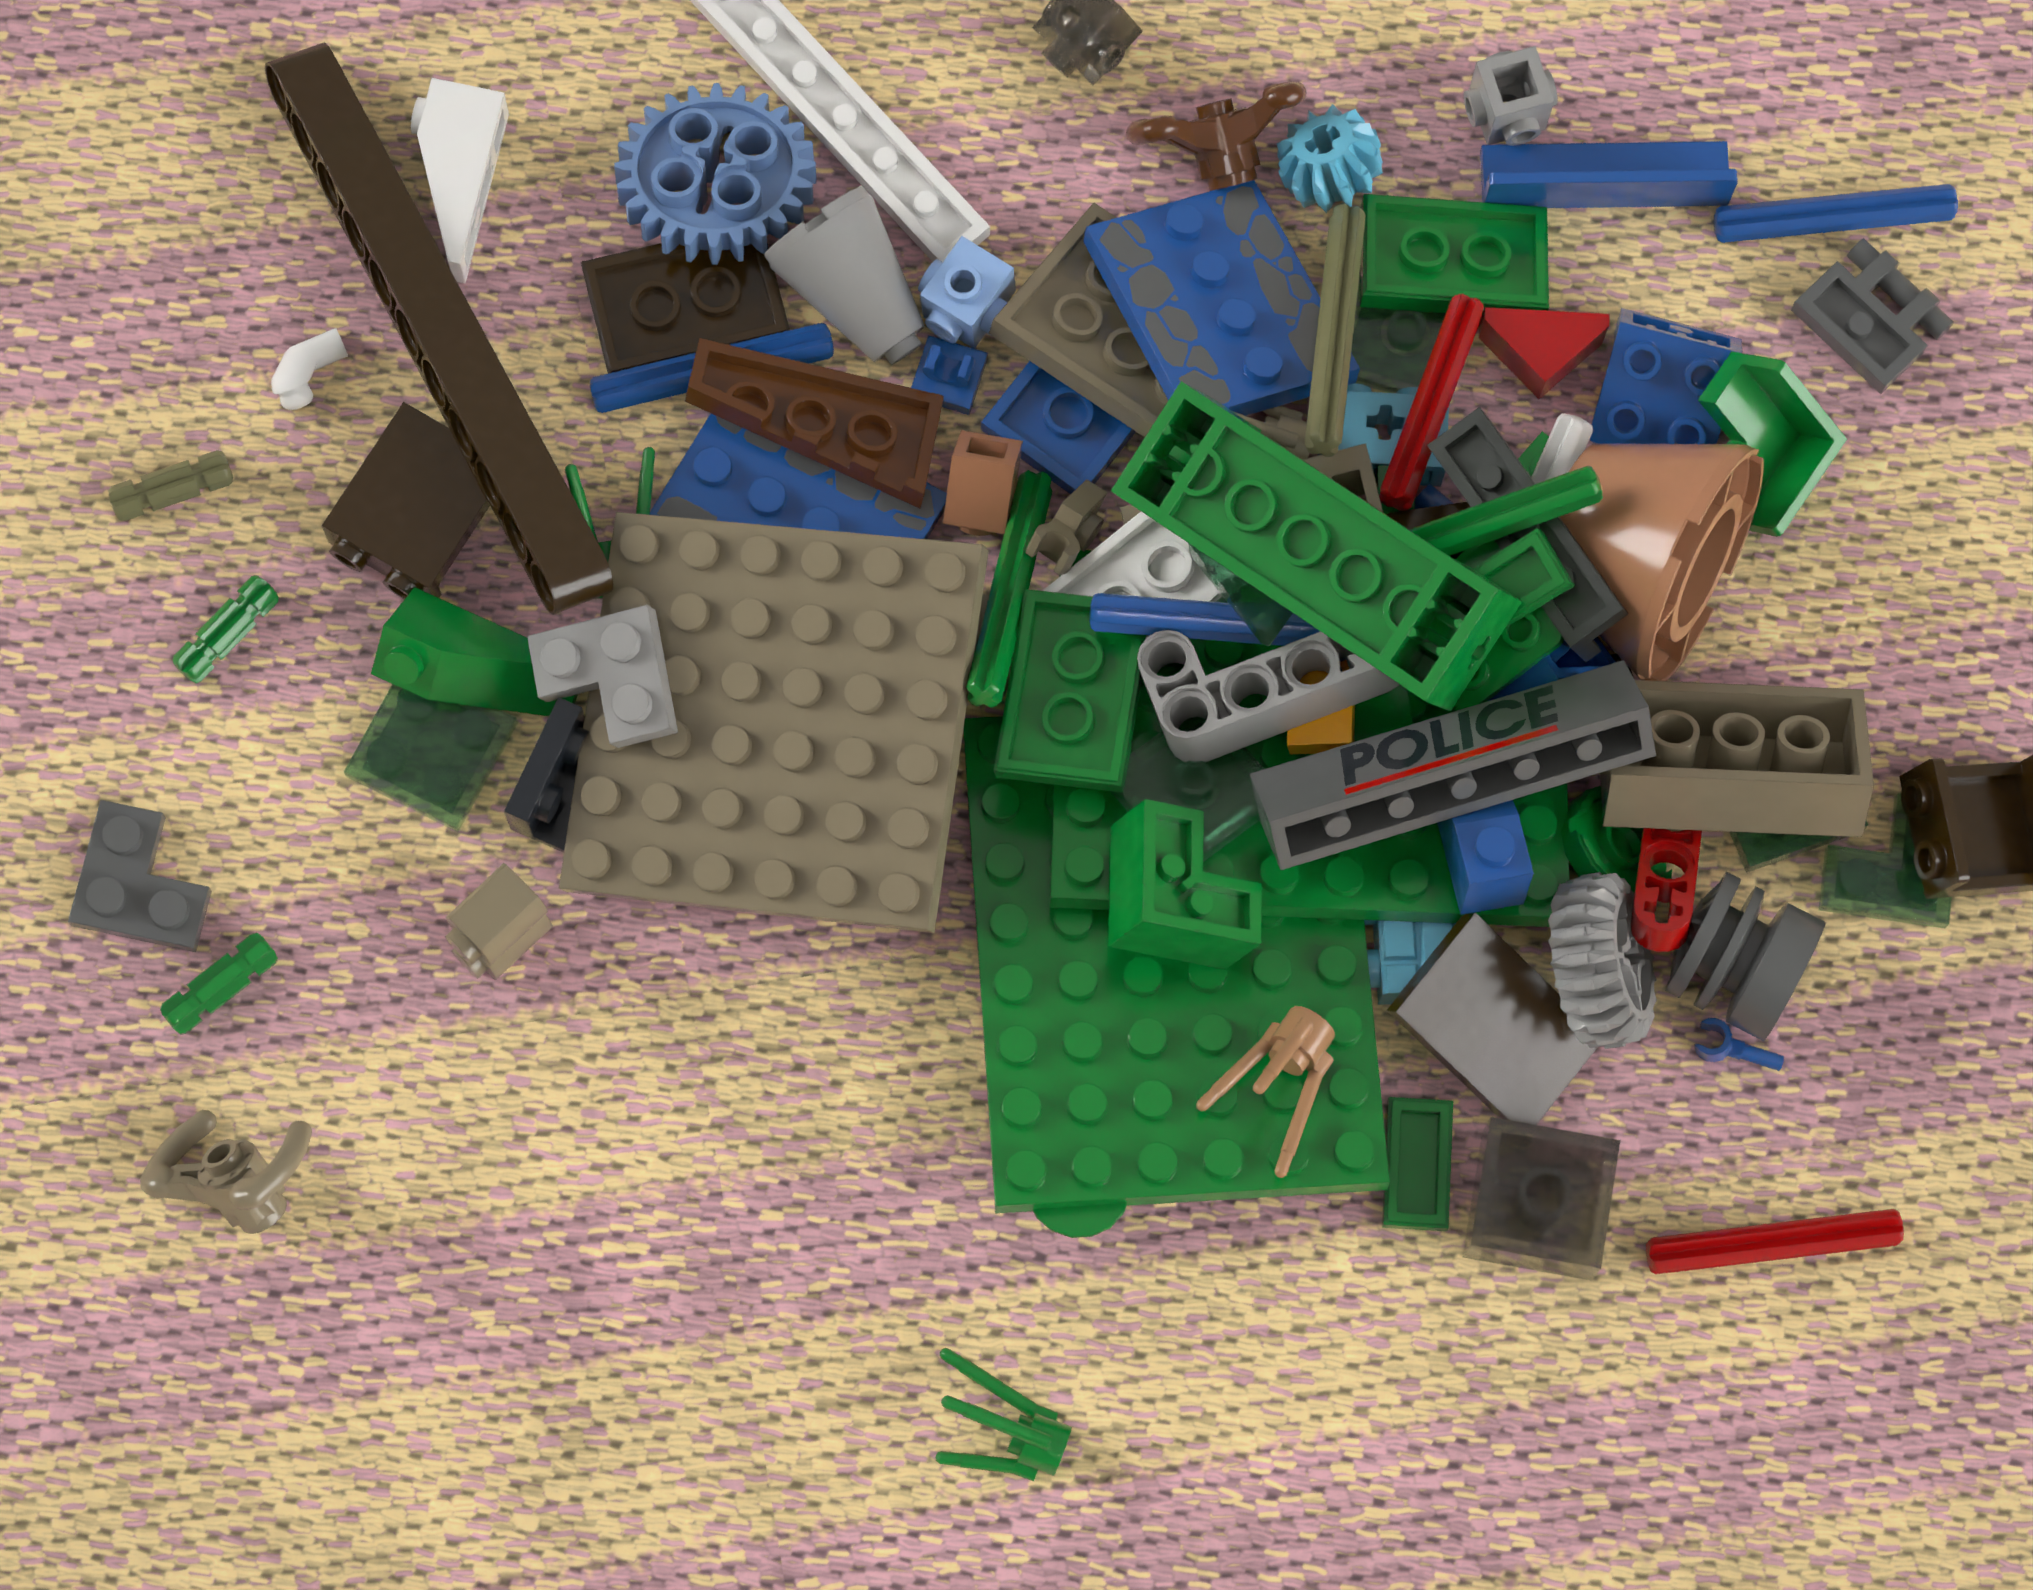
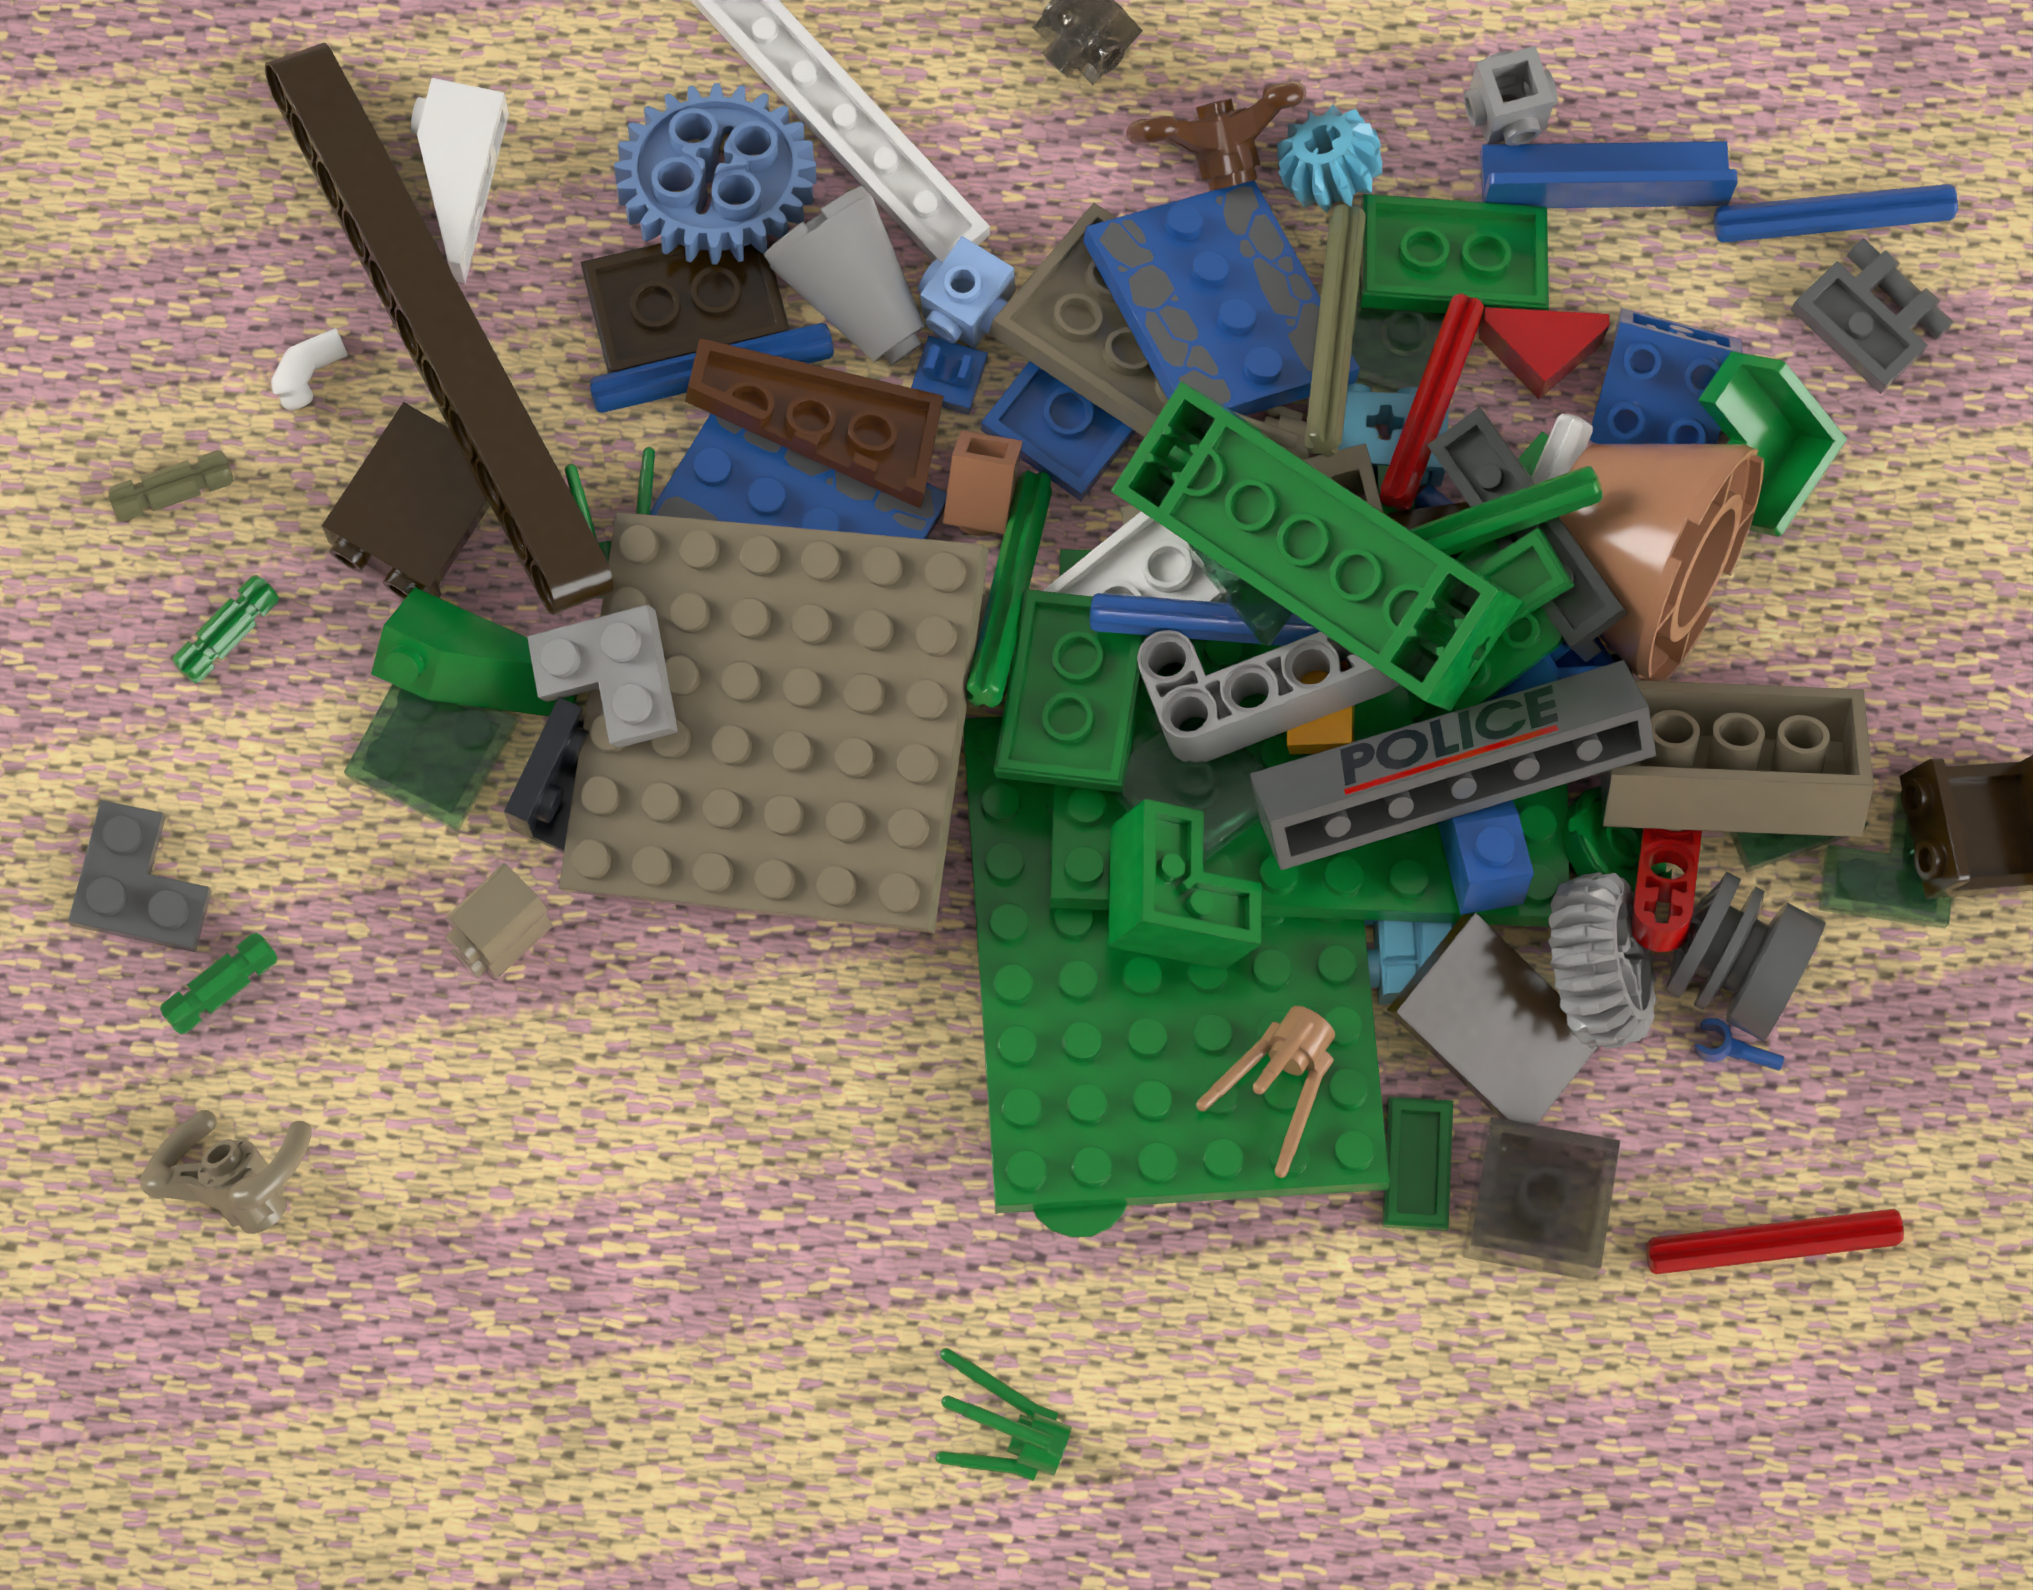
(1071, 528): dark tan plate -> none

